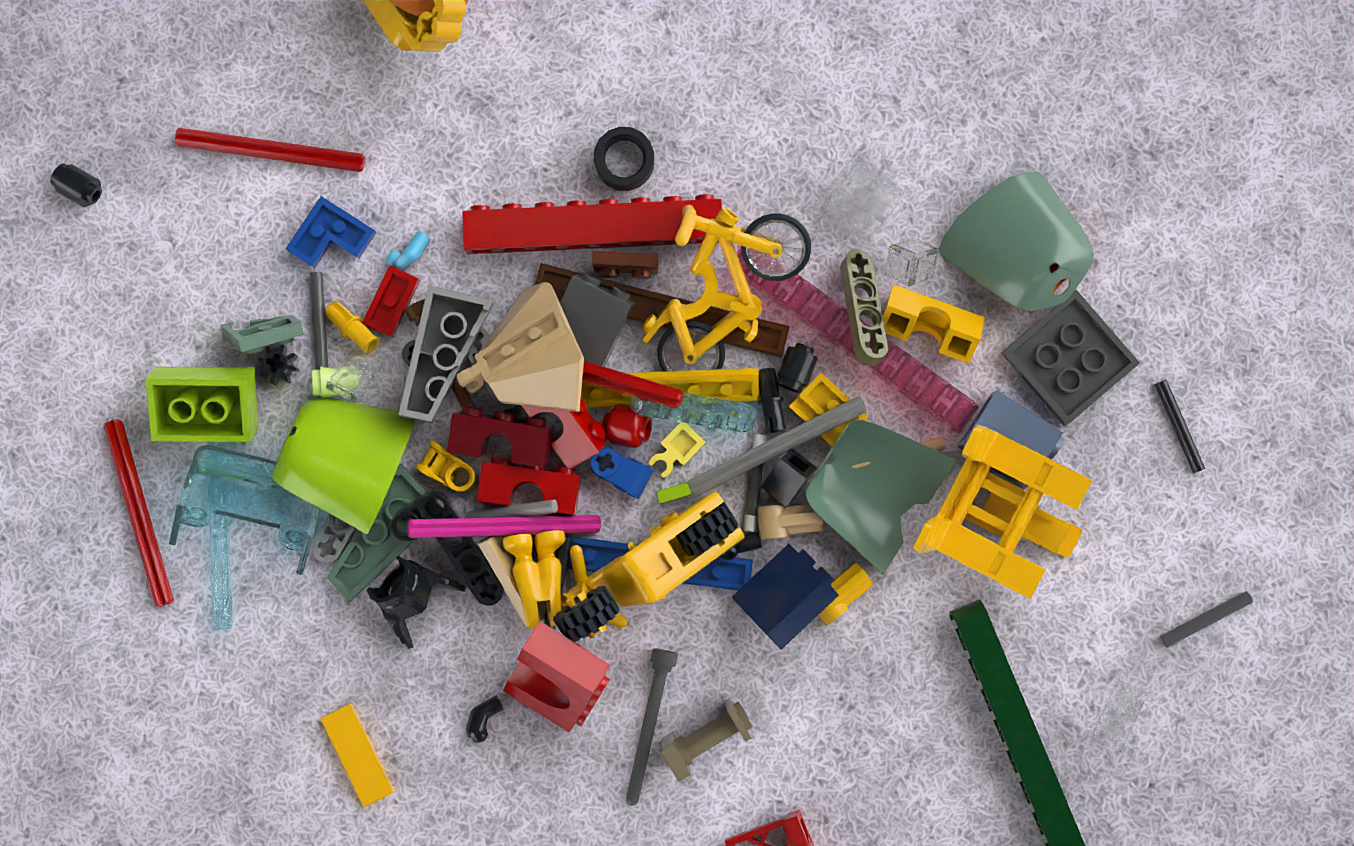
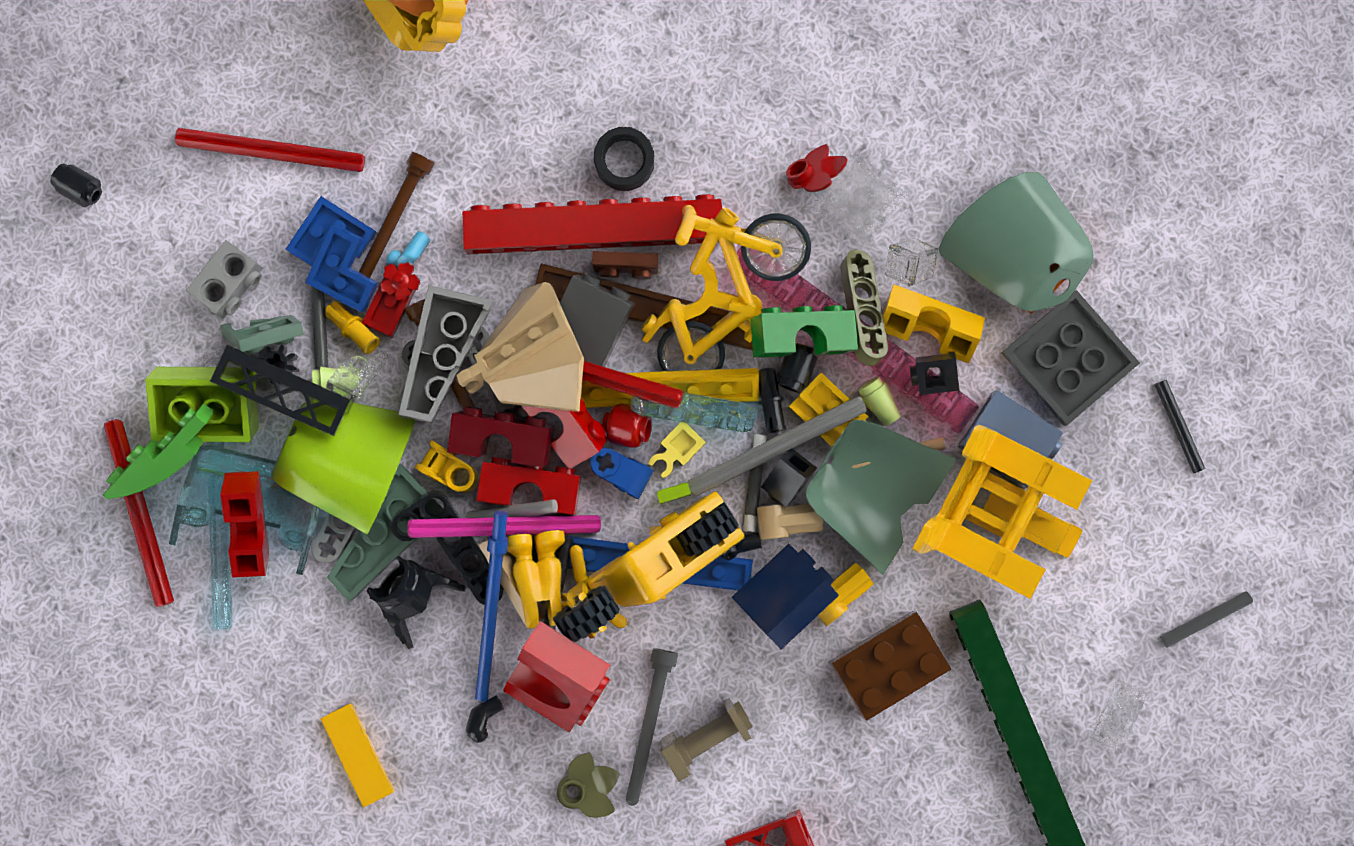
(159, 460): none -> bright green slope
(218, 274): none -> light grey brick
(248, 534): none -> red arch
(286, 379): none -> black fence
(333, 271): none -> blue plate
(400, 281): none -> red plant
(417, 168): none -> reddish brown piece
(496, 547): none -> blue bar
(592, 784): none -> olive plate
(815, 170): none -> red plate
(830, 329): none -> arch
(879, 400): none -> yellowish green cone
(890, 665): none -> reddish brown brick
(944, 382): none -> black brick

